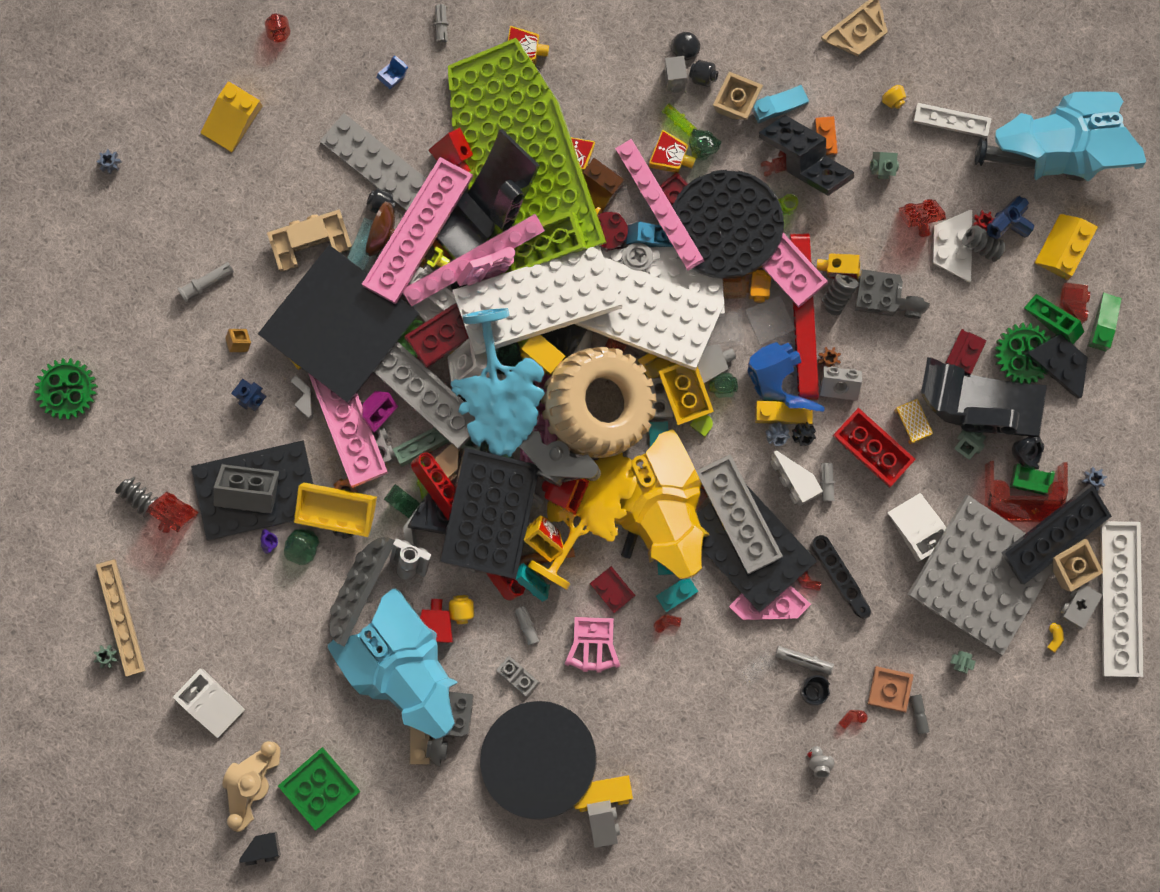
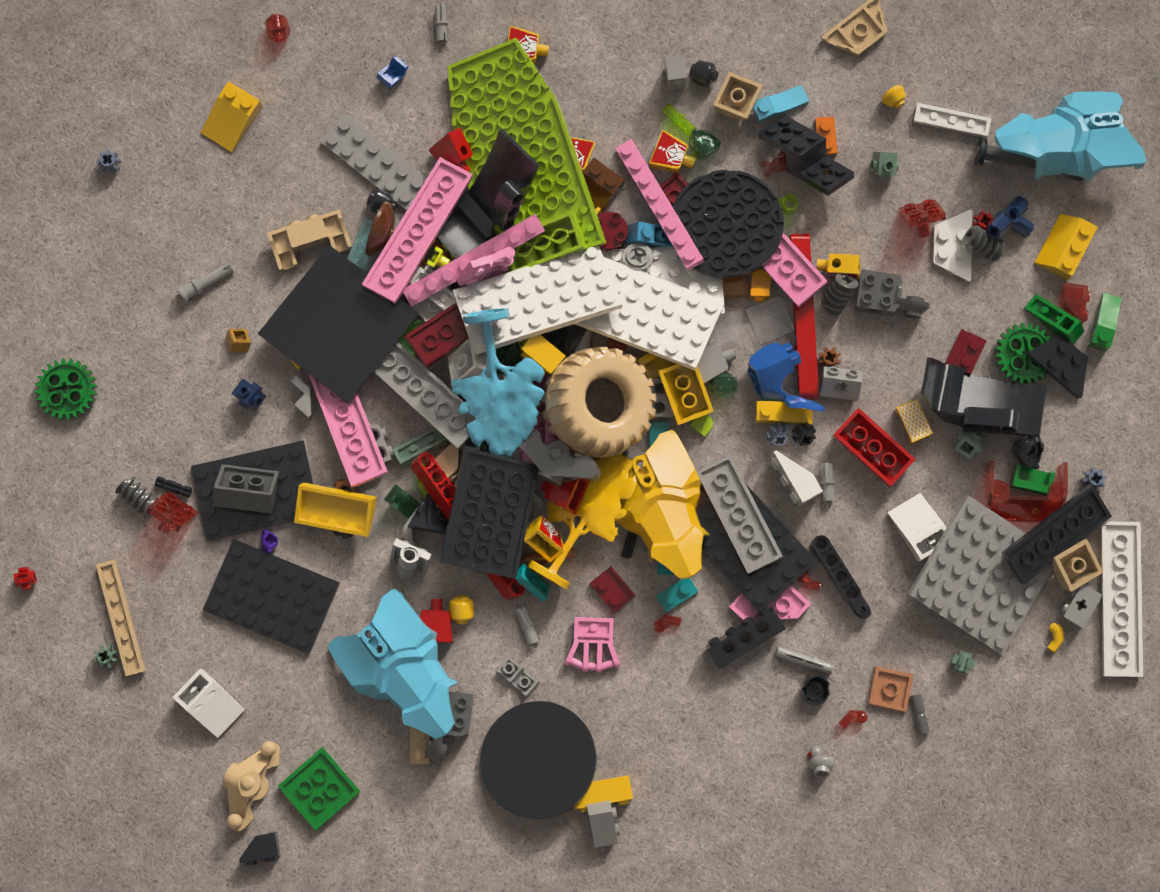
(25, 578): none -> red gear
(173, 486): none -> black axle
(271, 596): none -> black plate
(301, 546): clear green hair -> none
(357, 588): dark grey plate -> none
(378, 409): magenta slope -> none
(685, 45): black hair -> none
(740, 647): none -> black brick

